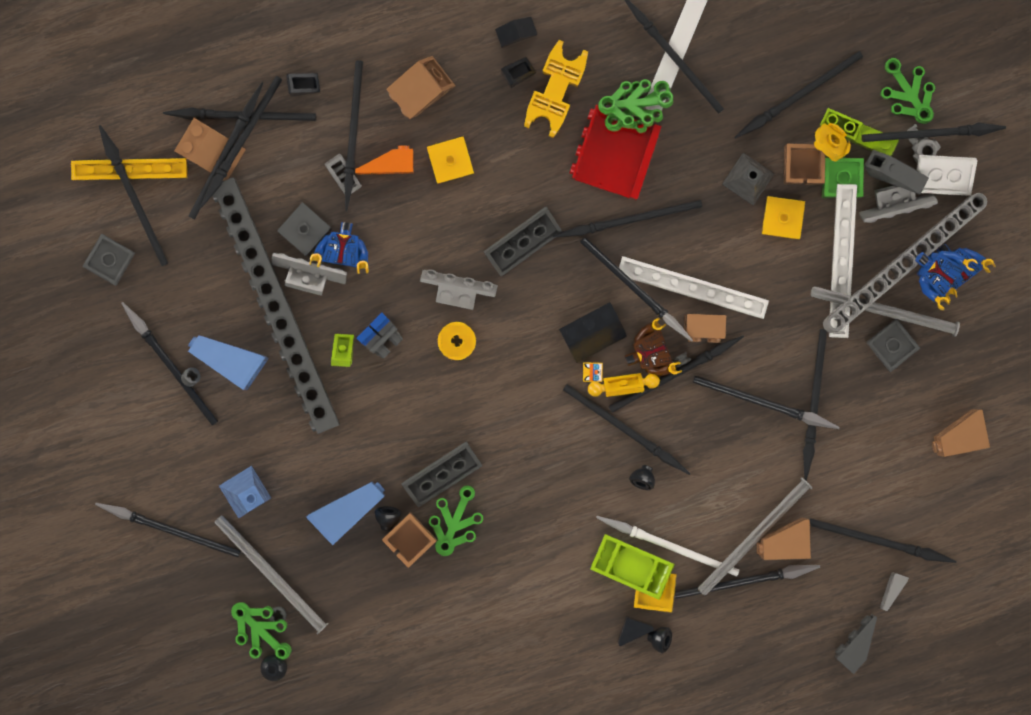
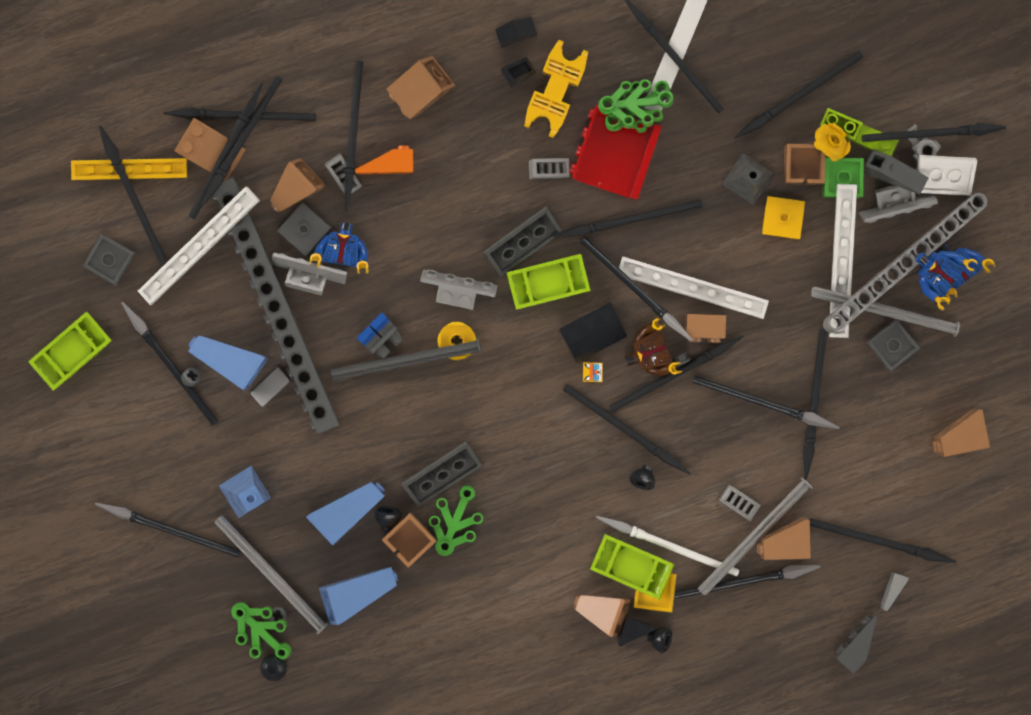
(70, 351): none -> lime slope
(198, 245): none -> white tile
(270, 387): none -> light grey slope
(295, 185): none -> medium nougat slope
(303, 84): black slope -> none
(342, 350): lime slope -> none
(353, 594): none -> medium blue slope
(406, 360): none -> dark grey axle
(450, 160): yellow plate -> none
(533, 168): none -> light grey slope
(548, 281): none -> lime slope
(604, 612): none -> slope
(623, 385): yellow plate -> none
(727, 492): none -> light grey slope
(910, 94): bright green plant -> none

